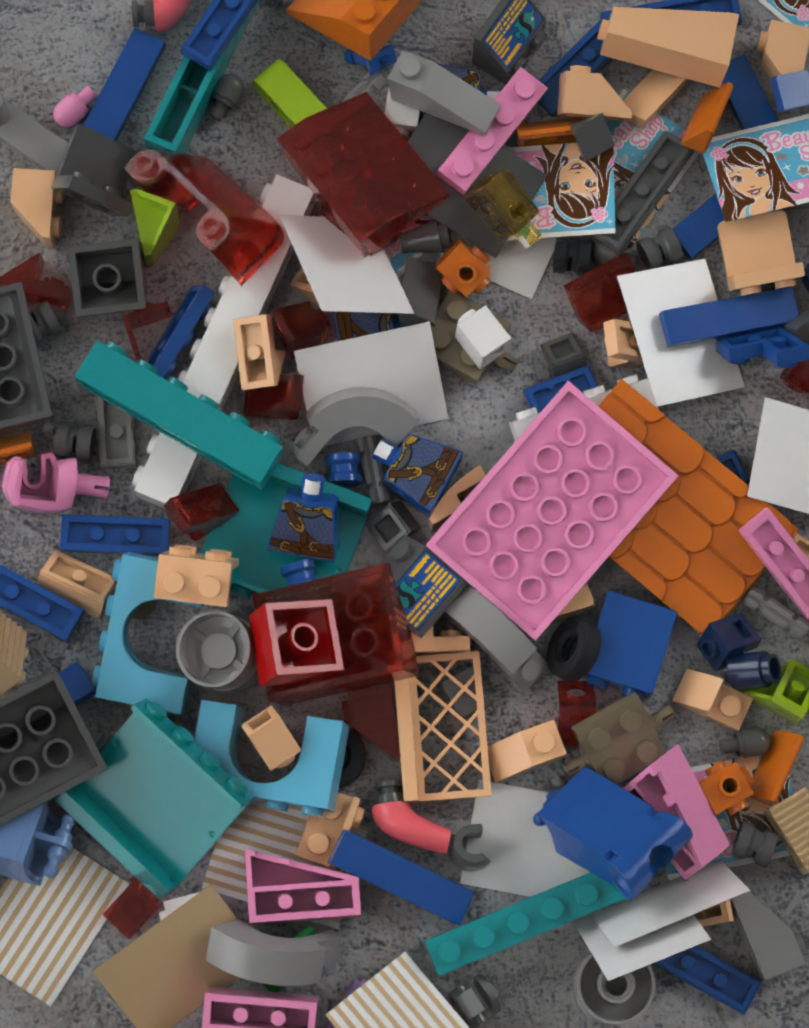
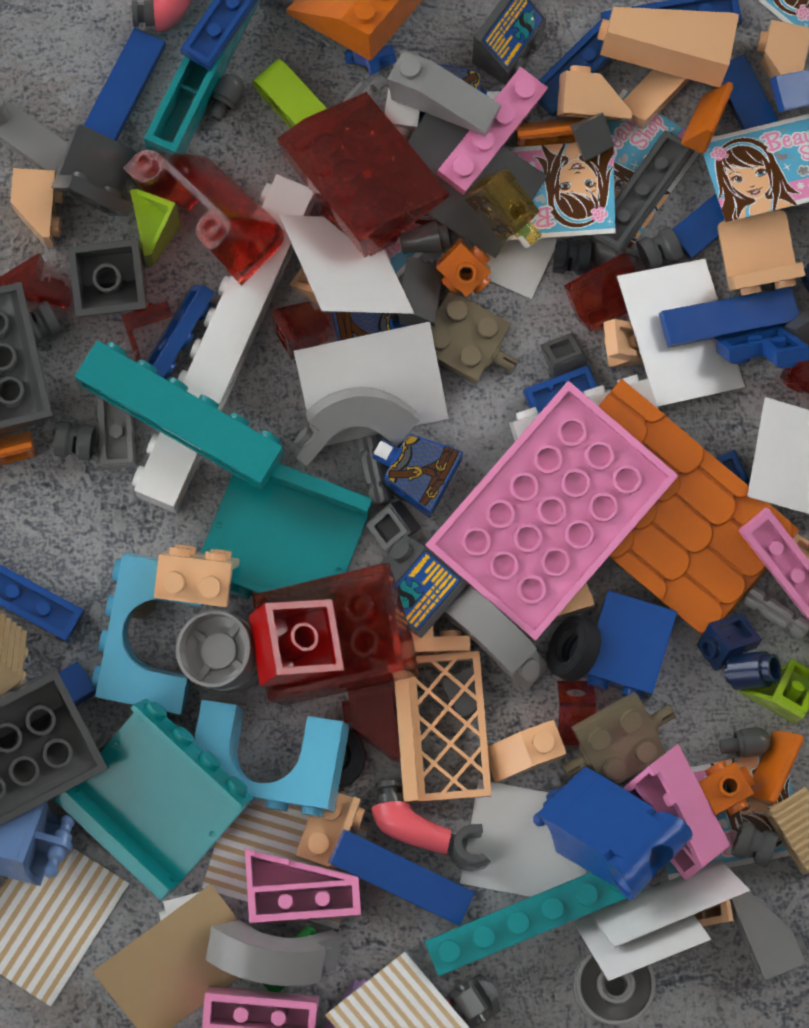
(54, 489): bright pink piece -> none
(73, 108): bright pink cylinder -> none
(77, 583): light nougat slope -> none
(114, 534): blue plate -> none
(132, 908): clear red bracket -> none
(201, 510): clear red slope -> none
(256, 352): light nougat slope -> none
(271, 738): light nougat slope -> none
(276, 401): clear red slope -> none
(299, 571): blue wheel -> none
(307, 522): torso -> none
(344, 469): blue wheel -> none
(452, 497): light nougat slope -> none
(482, 336): white brick -> none
(712, 699): light nougat slope -> none
(712, 977): blue tile -> none

